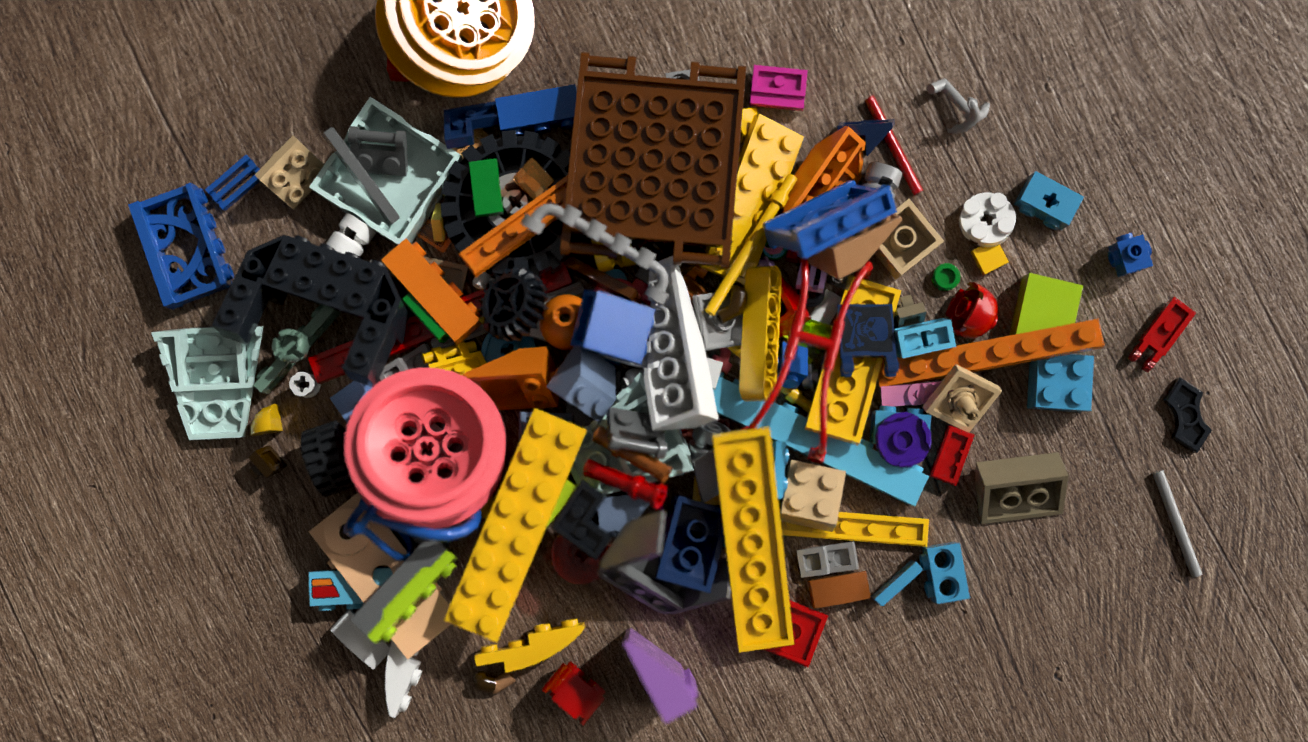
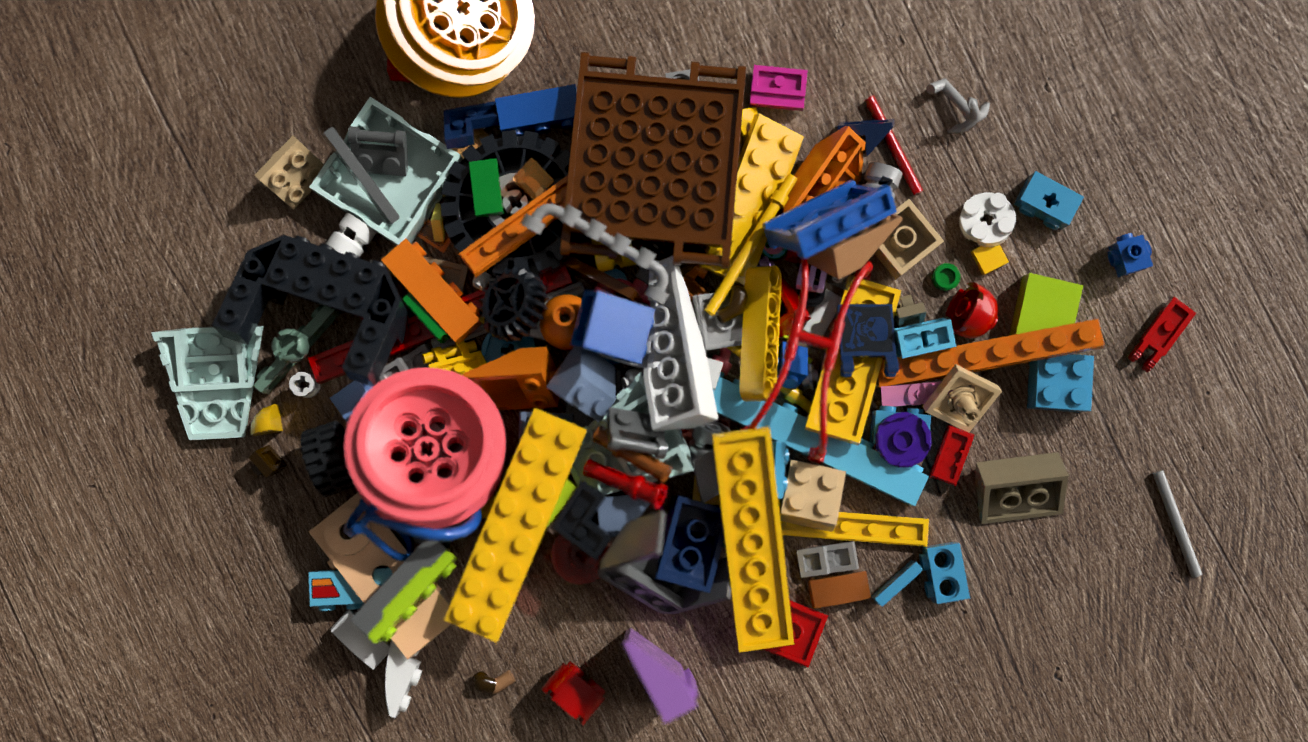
(148, 228): blue fence -> none
(227, 176): blue tile -> none
(542, 645): yellow slope -> none
(817, 328): clear neon green tile -> none
(1185, 405): black tile -> none

